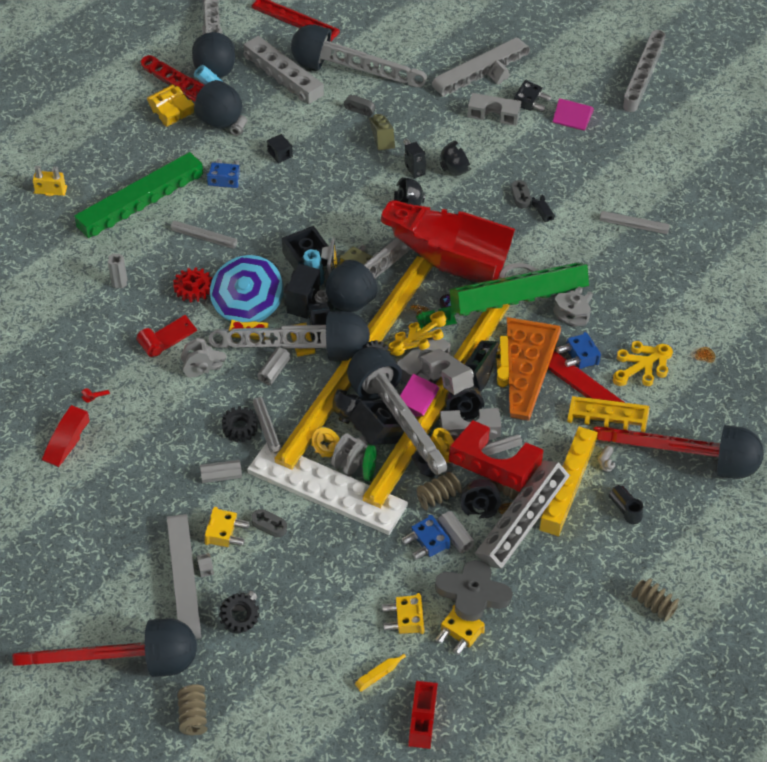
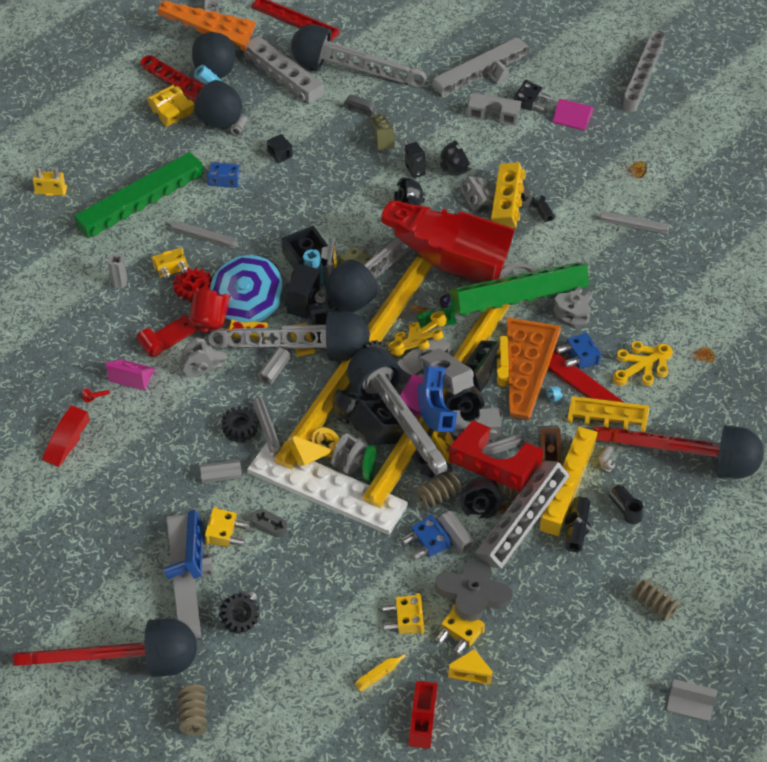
(129, 373): none -> dark pink slope
(170, 262): none -> yellow piece
(194, 549): none -> blue piece
(208, 309): none -> red cylinder
(235, 28): none -> orange wing
(306, 451): none -> yellow slope
(431, 401): none -> blue arch
(471, 668): none -> yellow slope
(477, 193): none -> light grey bracket
(508, 194): none -> yellow brick
(550, 441): none -> reddish brown slope
(555, 391): none -> medium azure hinge
(577, 524): none -> black piece
(639, 169): none -> clear orange piece
(691, 700): none -> light grey panel

